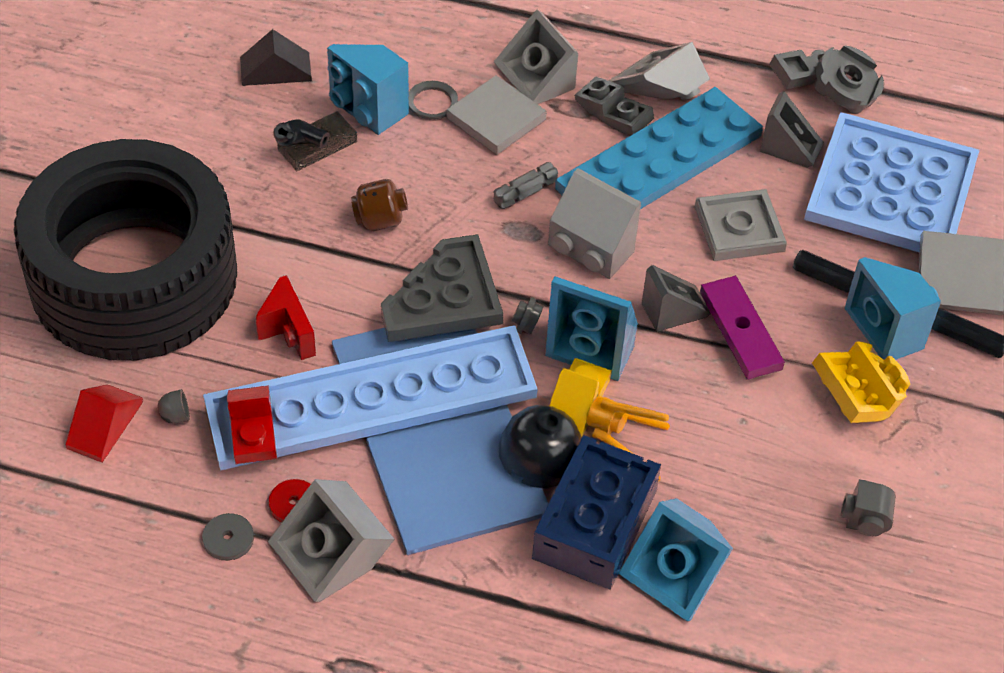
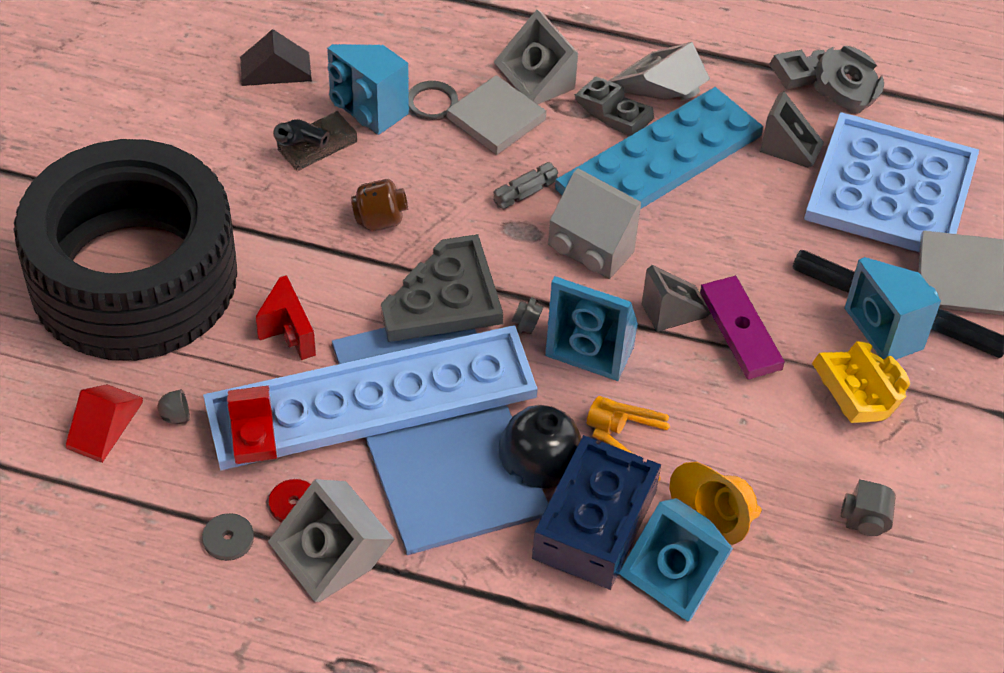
(578, 389): yellow slope -> none
(718, 497): none -> light orange piece
(740, 225): light grey tile -> none

